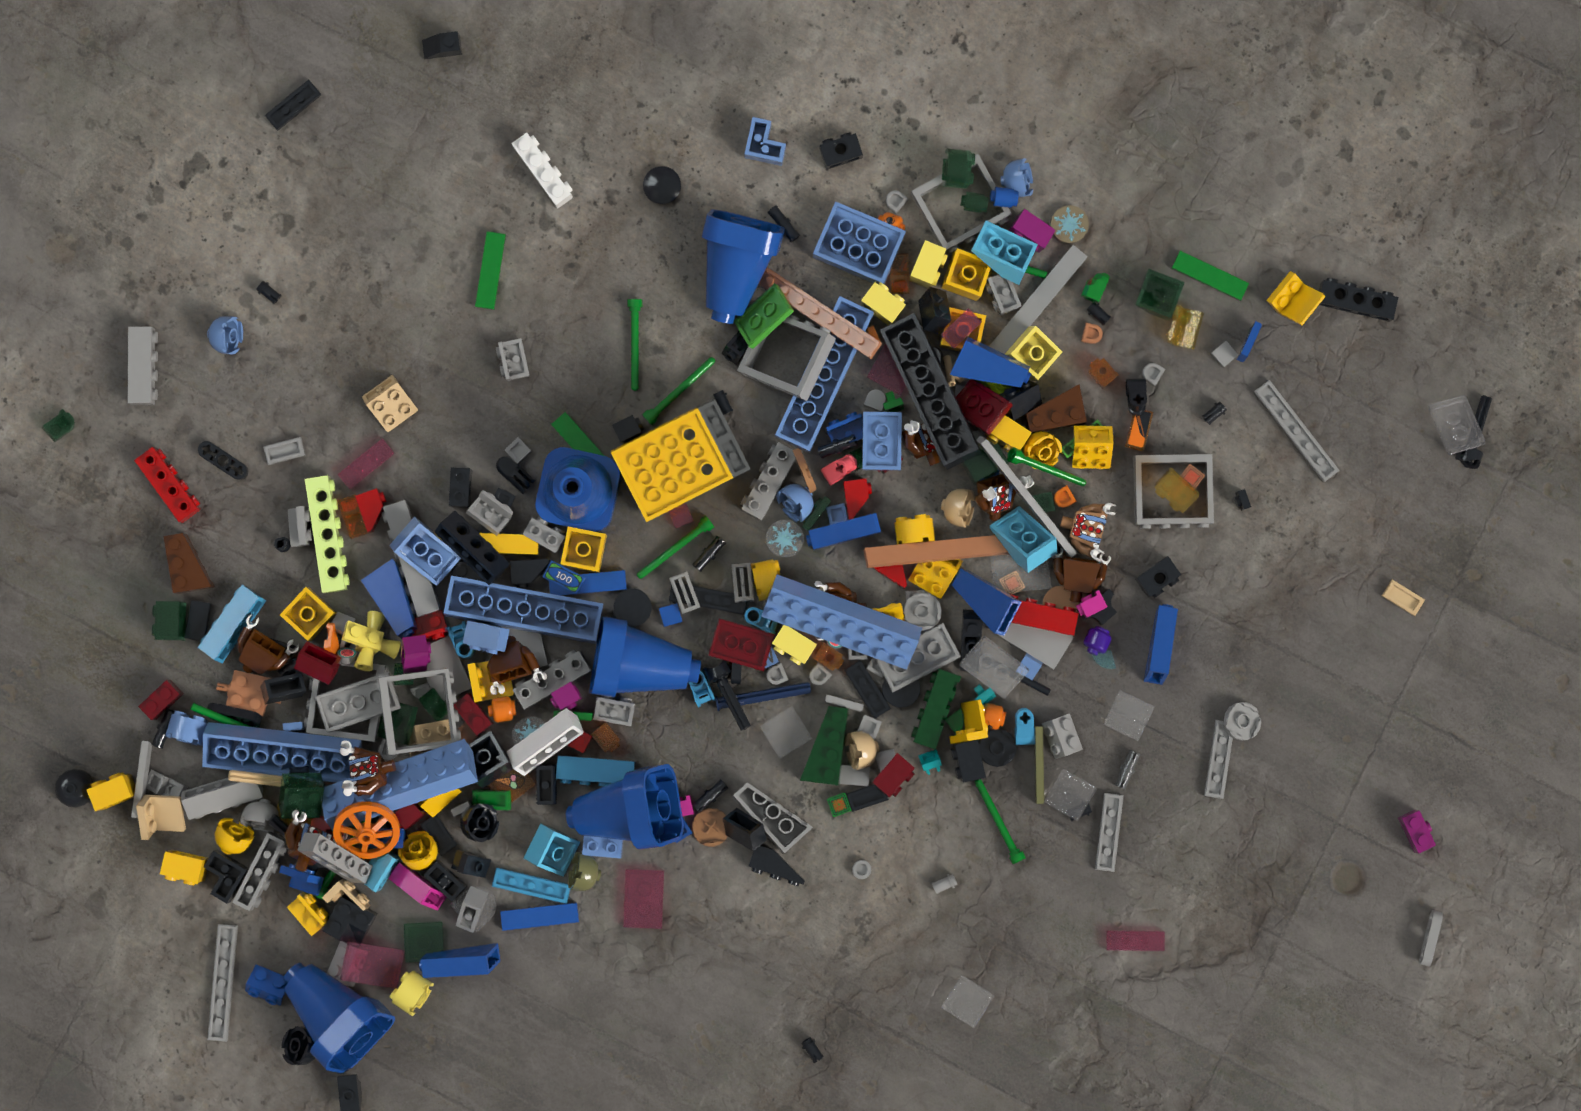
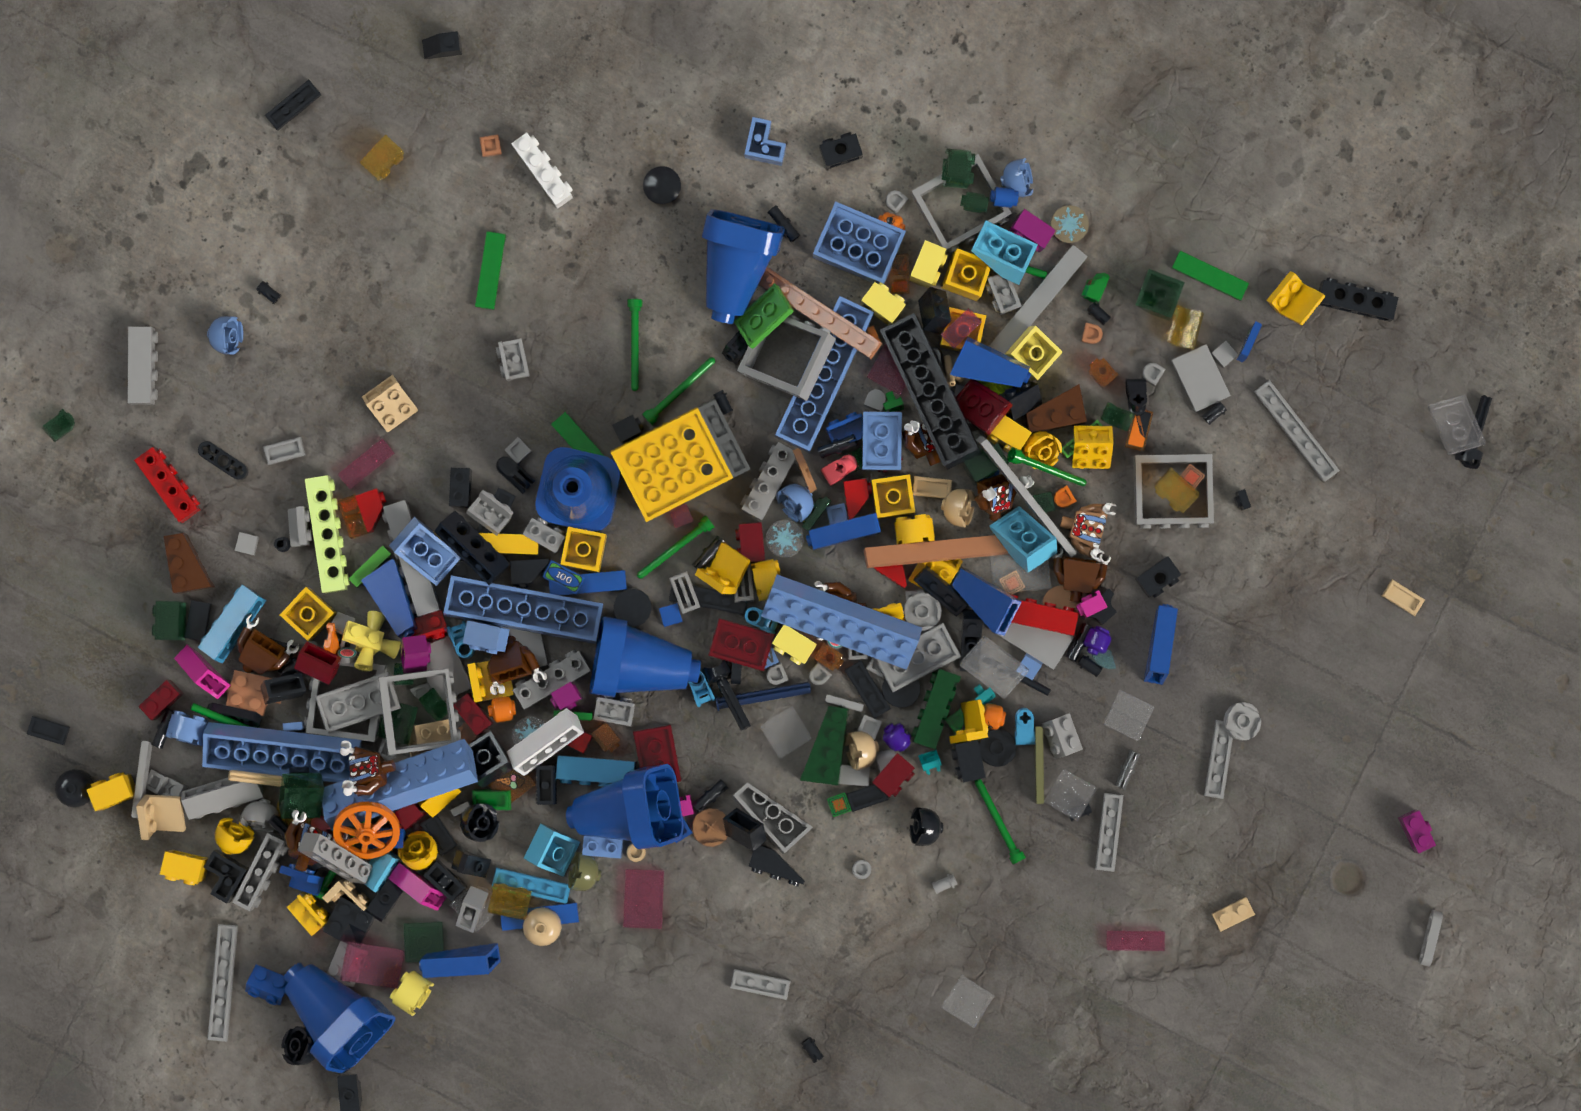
(48, 730): none -> black tile
(201, 672): none -> dark pink slope
(246, 543): none -> light grey tile
(370, 565): none -> bright green piece
(382, 158): none -> clear yellow brick
(384, 901): none -> black brick
(490, 145): none -> nougat tile
(509, 901): none -> clear yellow bracket
(542, 926): none -> tan cylinder
(635, 854): none -> tan tile
(657, 747): none -> dark red tile
(725, 571): none -> yellow bracket
(751, 541): none -> dark red piece
(760, 984): none -> light grey tile
(893, 496): none -> yellow brick
(897, 737): none -> dark purple head
(925, 827): none -> black cylinder
(931, 487): none -> tan tile
(940, 590): none -> black tile
(1078, 643): none -> black pin
(1089, 665): none -> black pin
(1117, 417): none -> clear green bracket
(1200, 378): none -> light grey tile
(1233, 914): none -> tan plate

